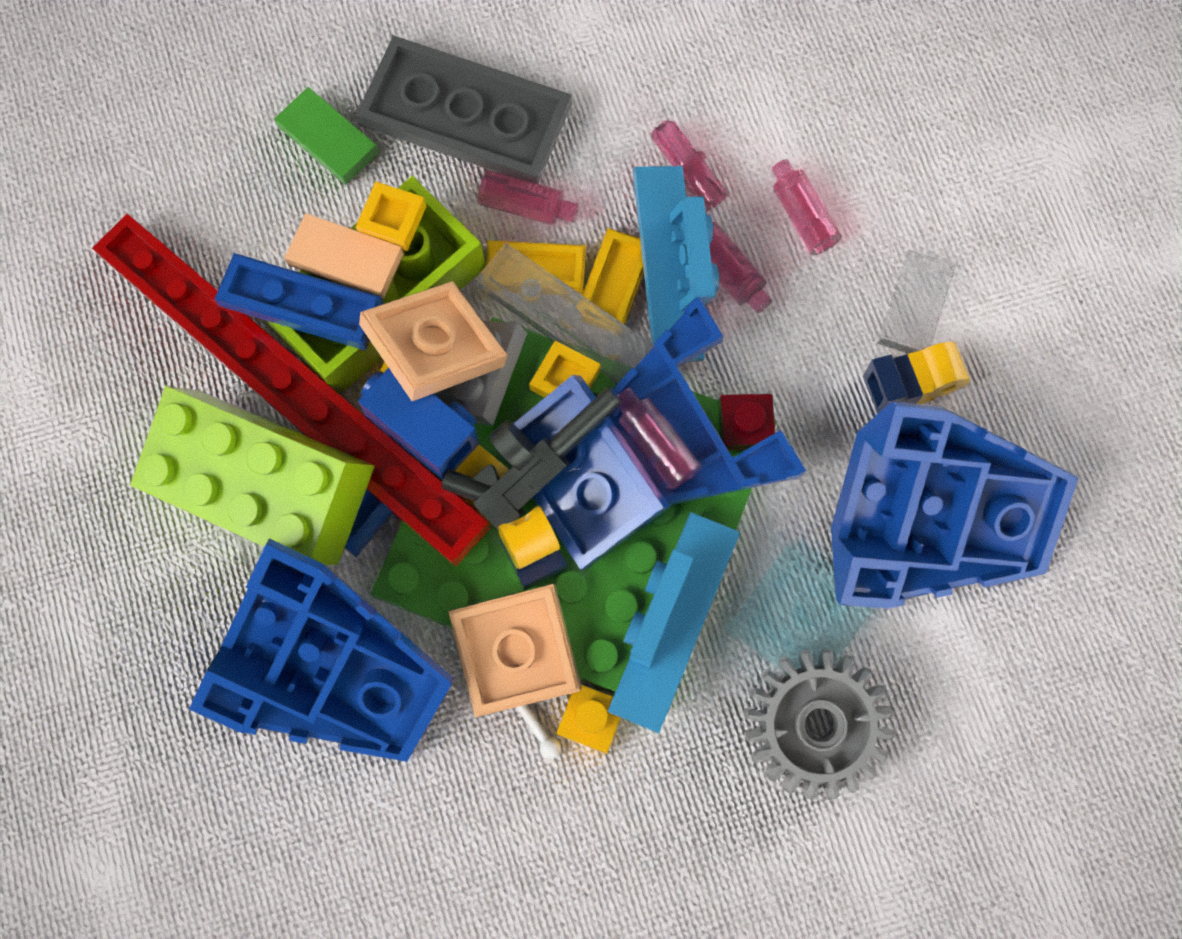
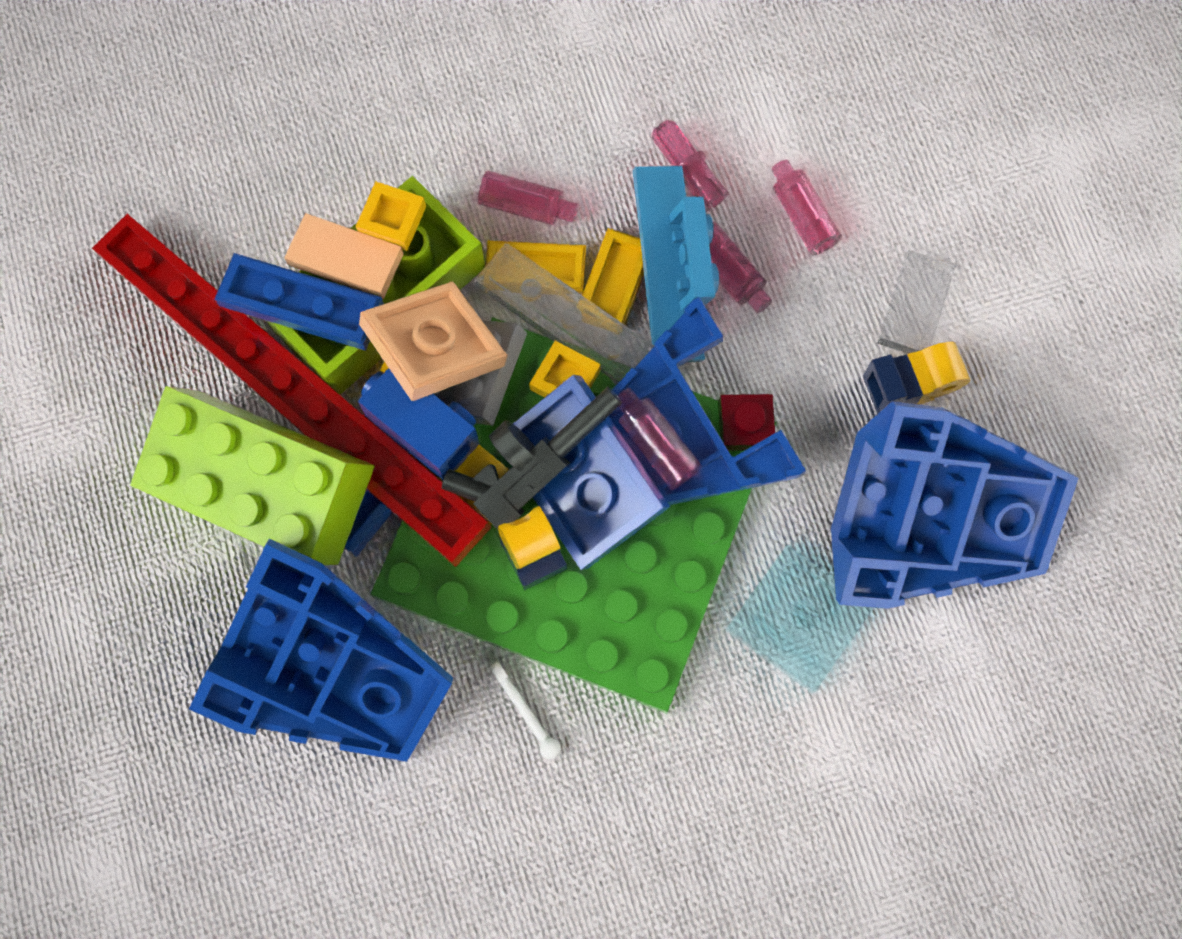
(326, 135): bright green tile -> none
(464, 109): dark grey plate -> none
(515, 650): light nougat tile -> none
(588, 720): yellow plate -> none
(673, 622): dark azure bracket -> none
(852, 728): light grey gear -> none

